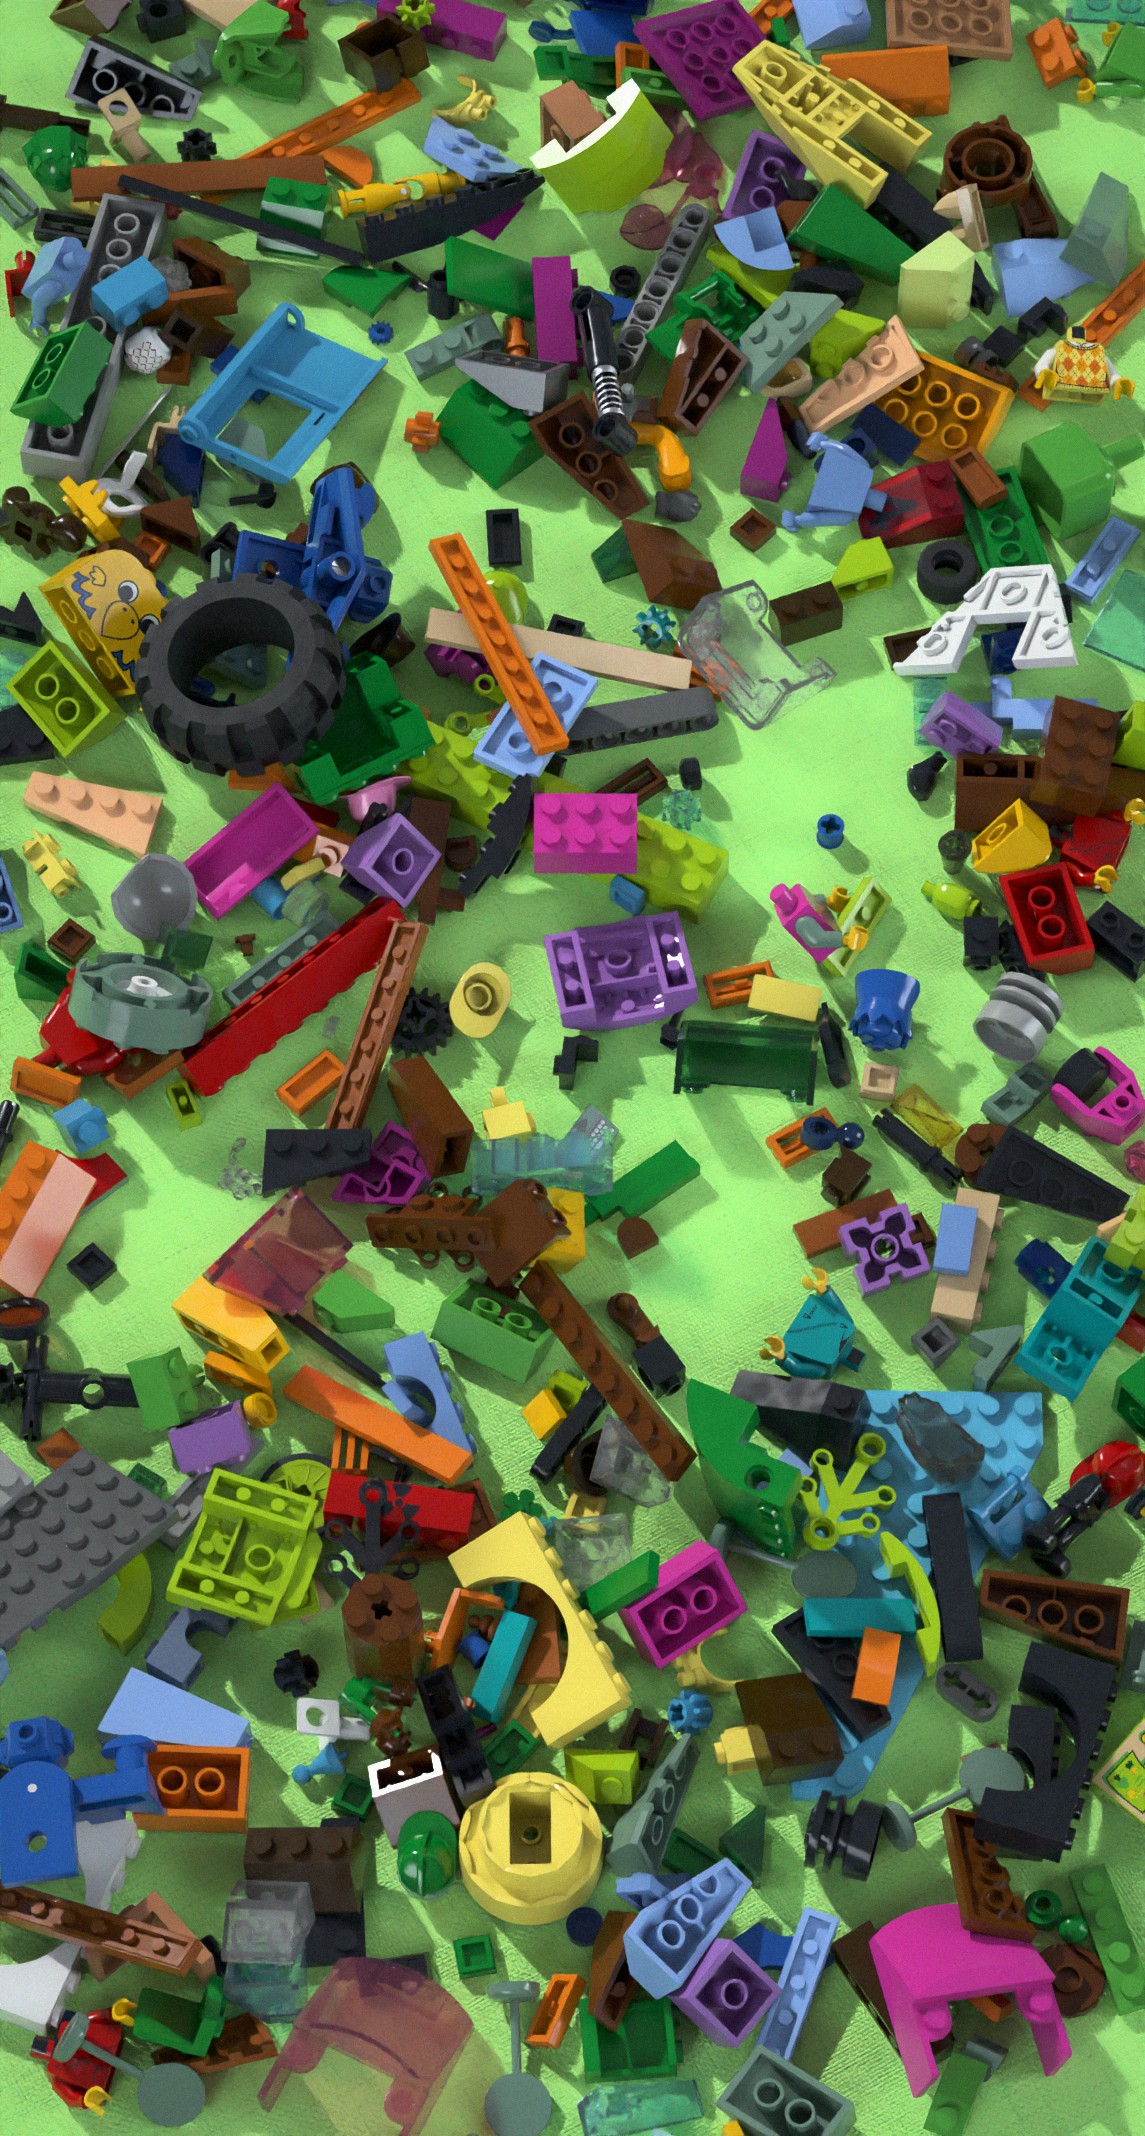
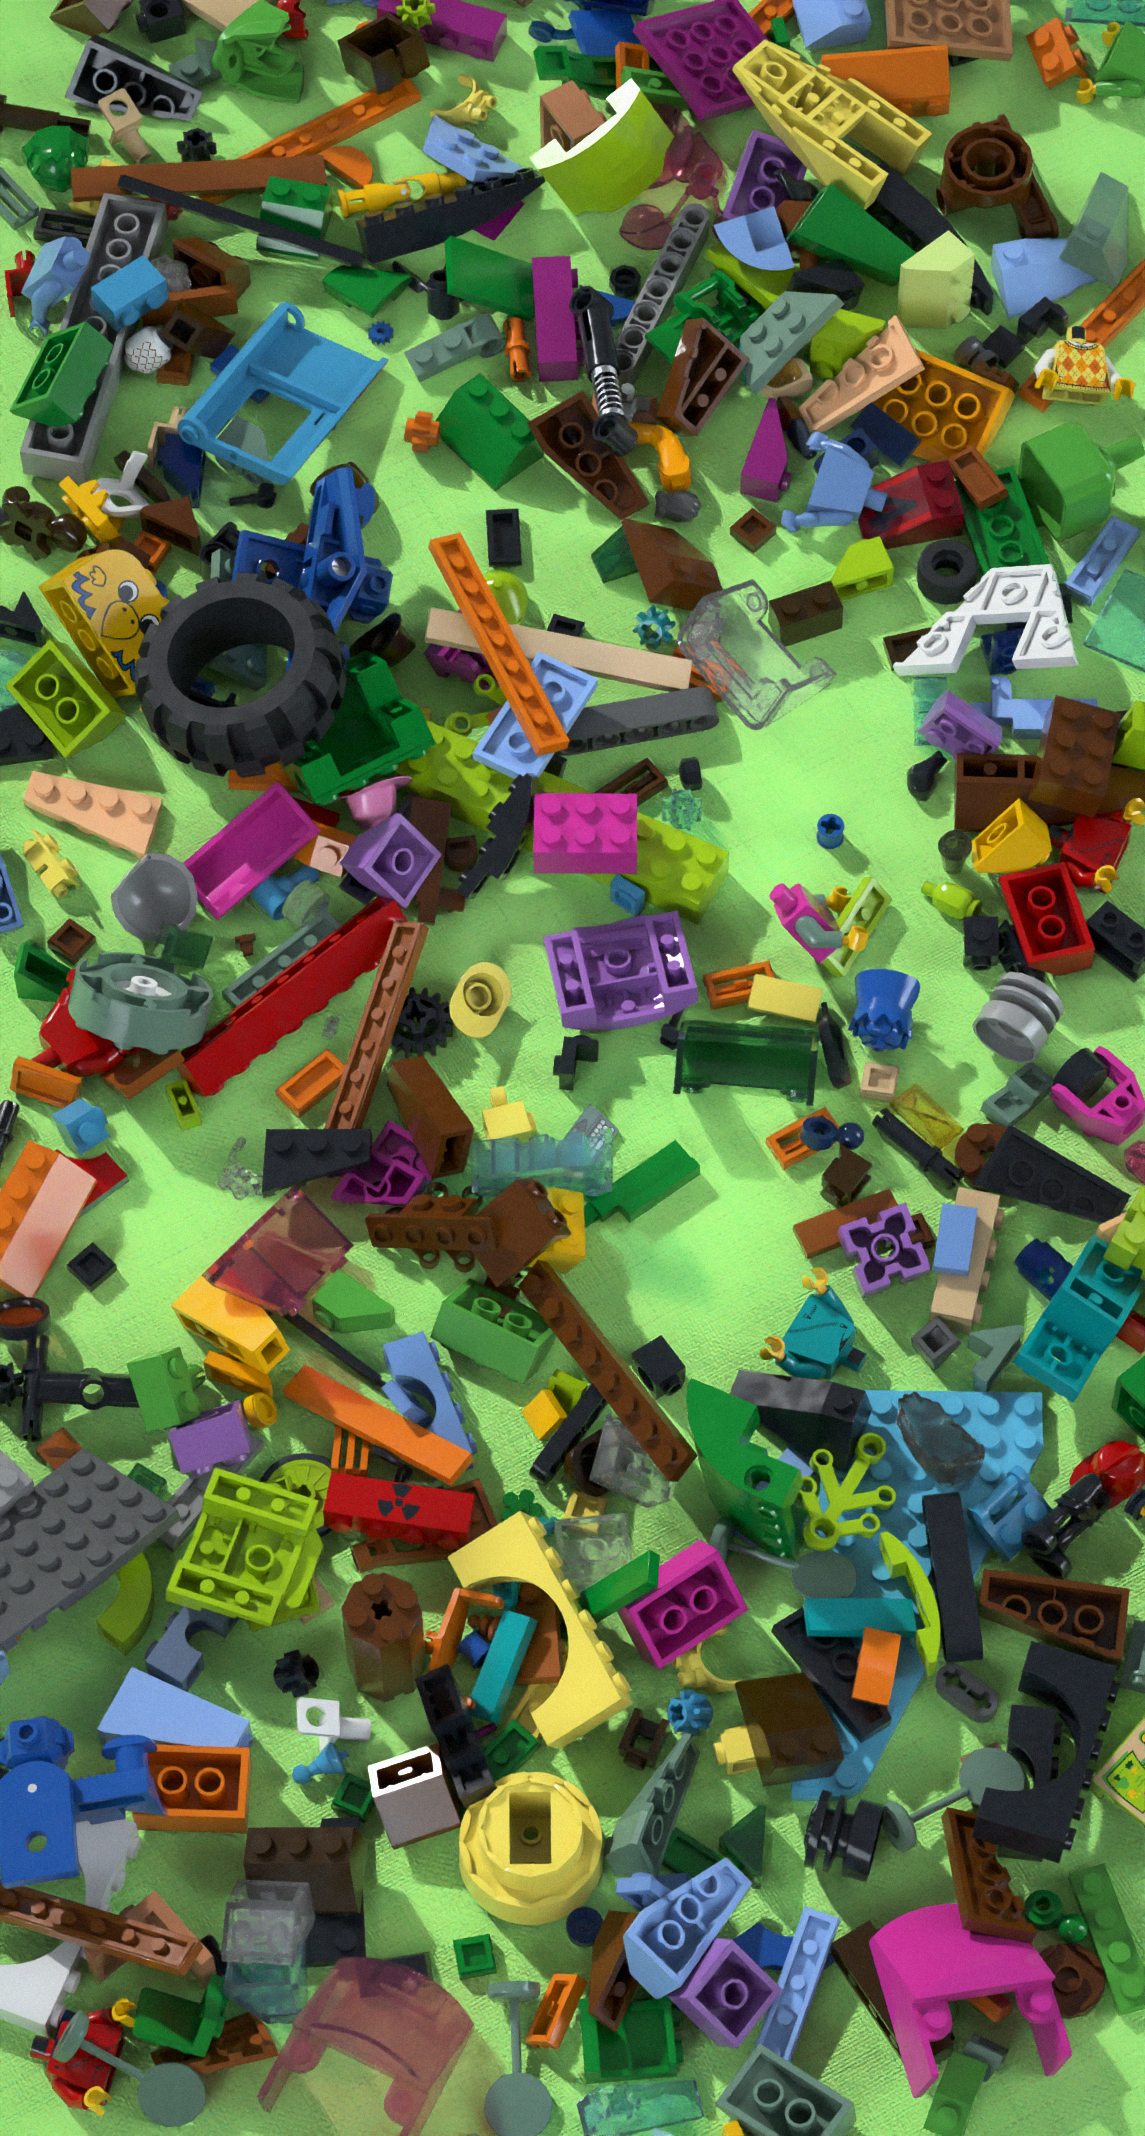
(132, 433): white sticker -> none
(303, 872): light yellow tile -> none
(371, 1555): black plant -> none
(374, 816): black axle -> none
(386, 1724): plant -> none
(427, 1855): green piece -> none
(518, 380): slope -> none
(604, 1774): lime slope -> none
(629, 1316): reddish brown piece -> none
(636, 1237): reddish brown tile -> none
(966, 205): tan tile -> none

